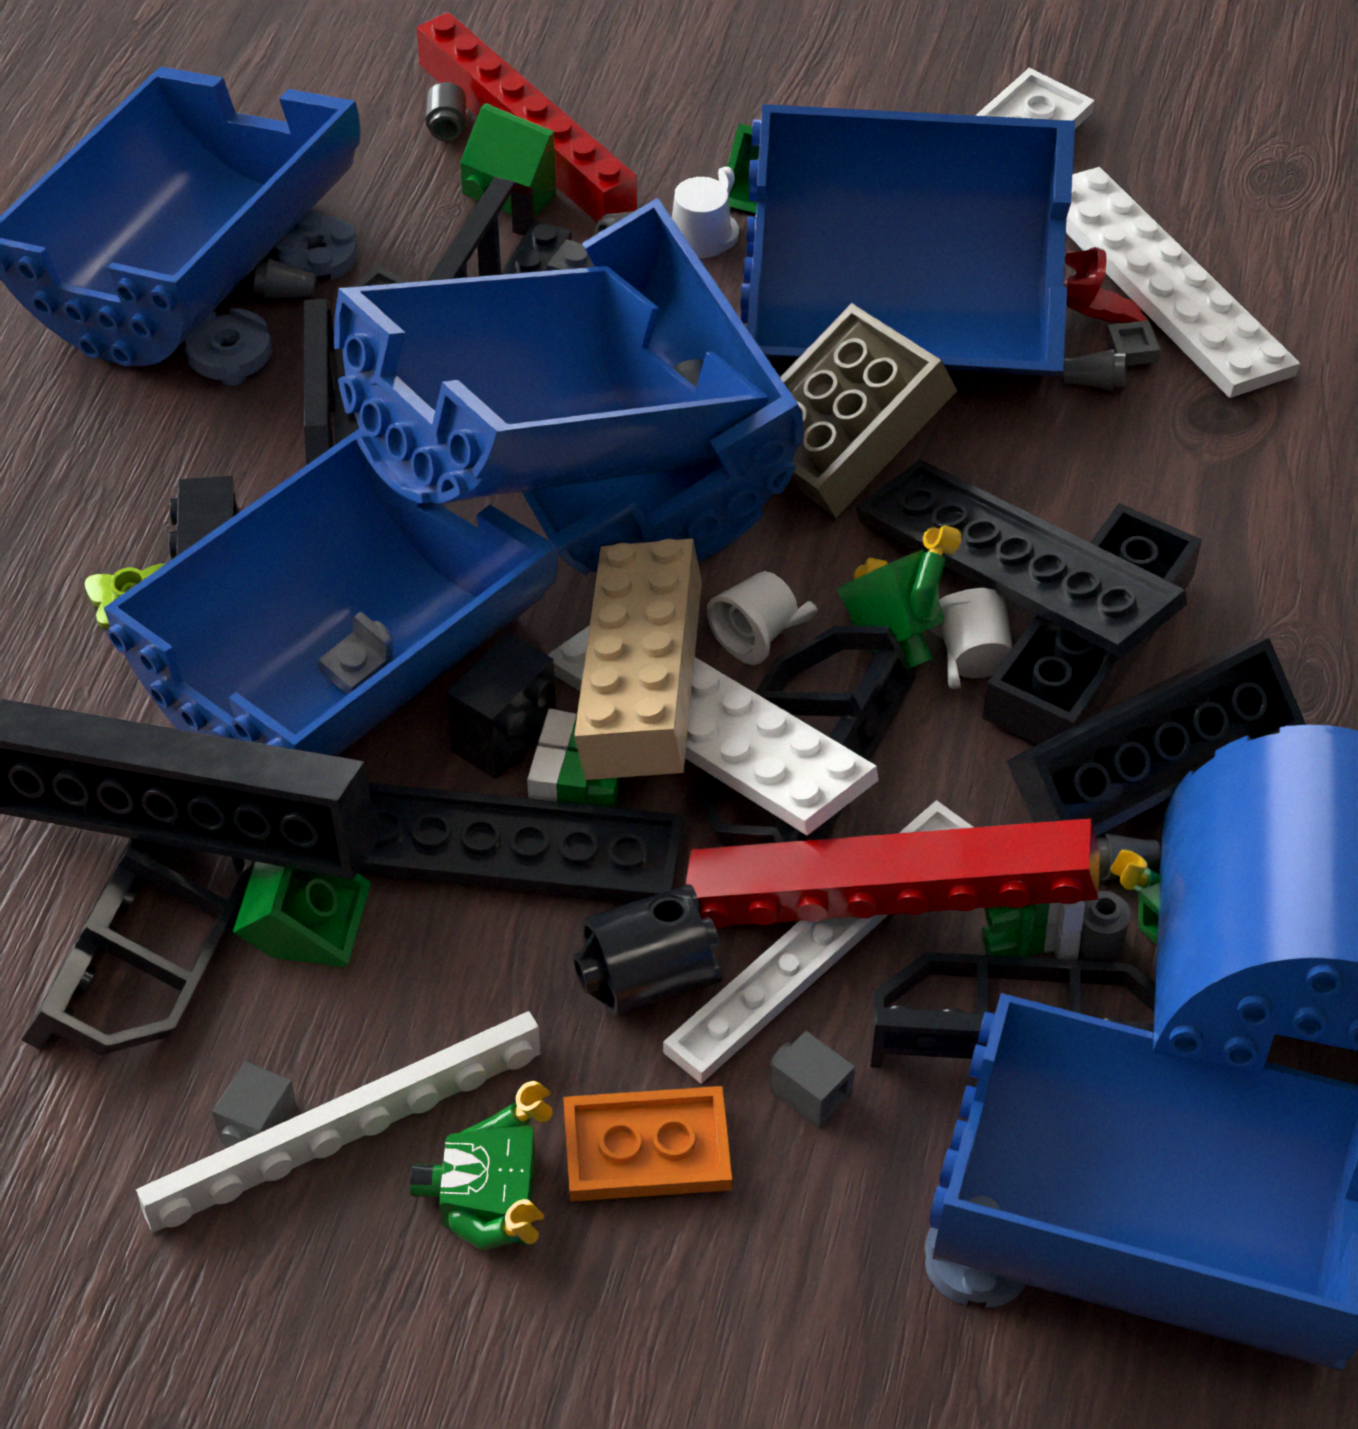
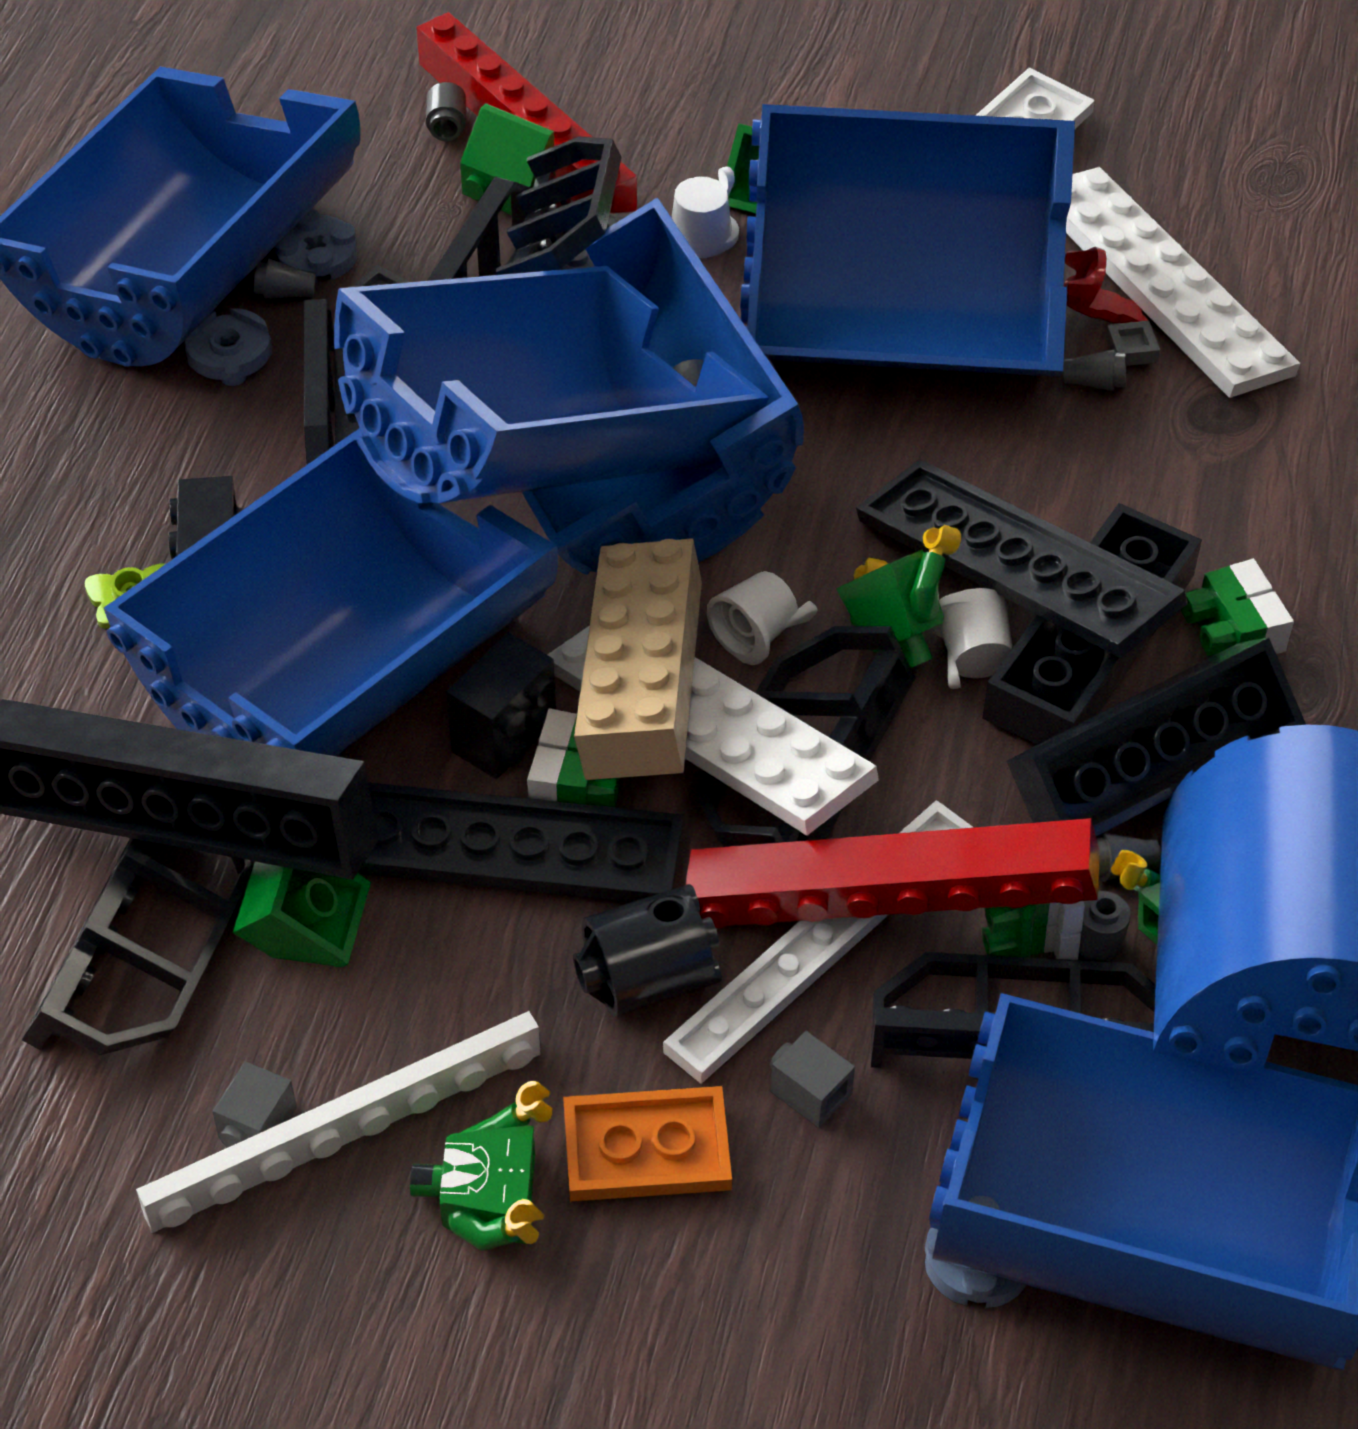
(358, 655): flat silver bracket -> none
(550, 209): none -> black plate
(860, 404): dark tan slope -> none
(1239, 609): none -> green hips

